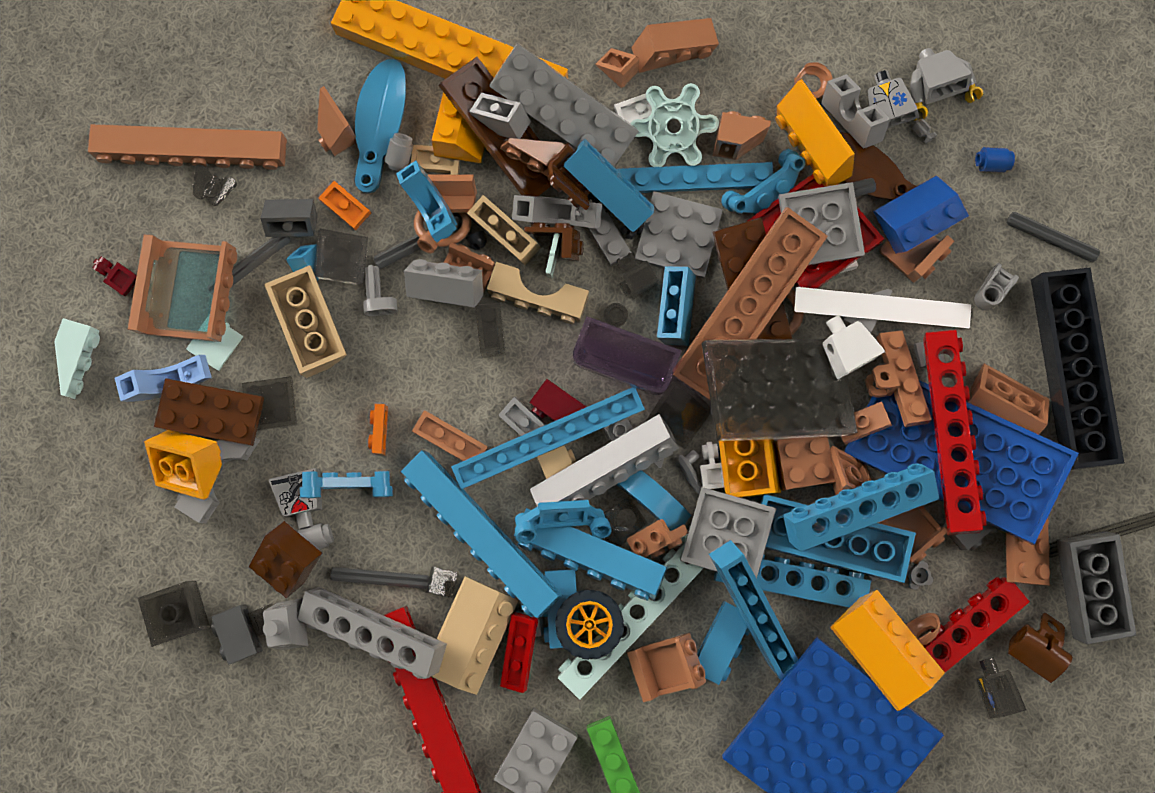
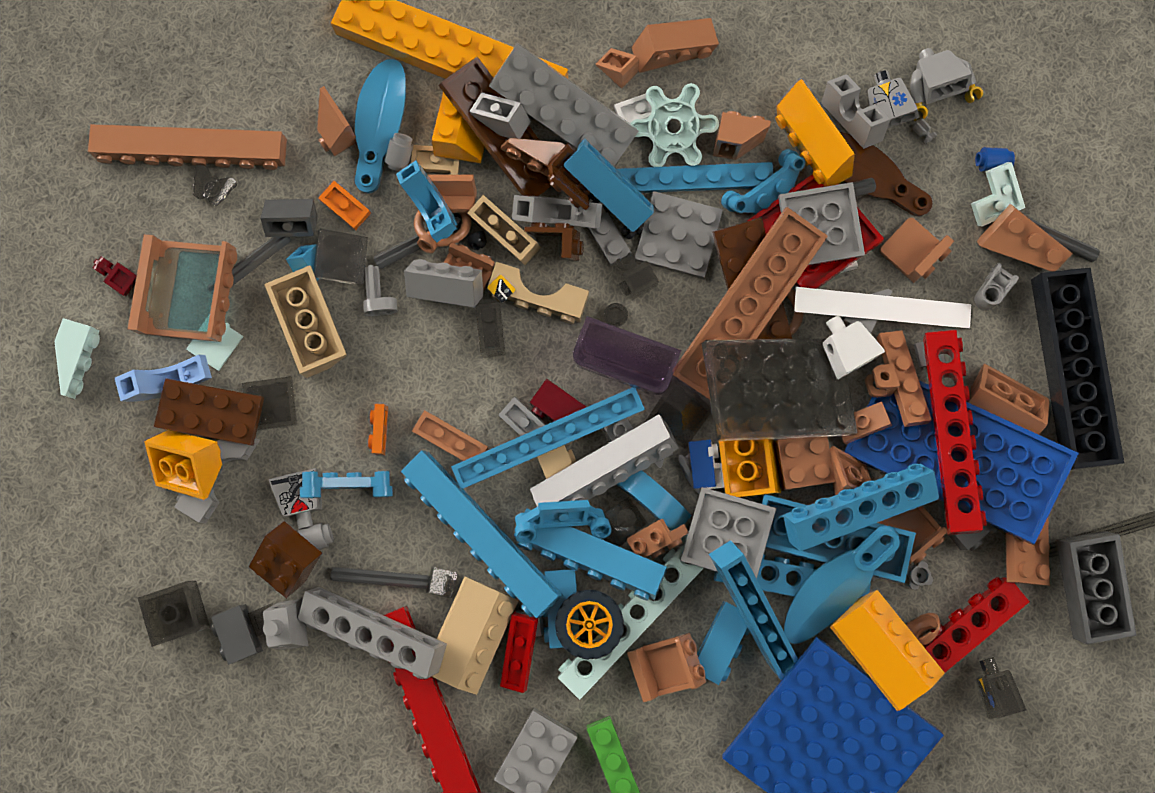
(501, 288): none -> sticker
(553, 255): light aqua piece -> none
(676, 306): dark azure brick -> none
(701, 464): none -> blue sticker
(818, 70): nougat piece -> none
(837, 586): none -> dark azure plant
(920, 214): blue slope -> none
(1004, 192): none -> light aqua plate
(1023, 240): none -> nougat wedge
(1041, 648): reddish brown piece -> none

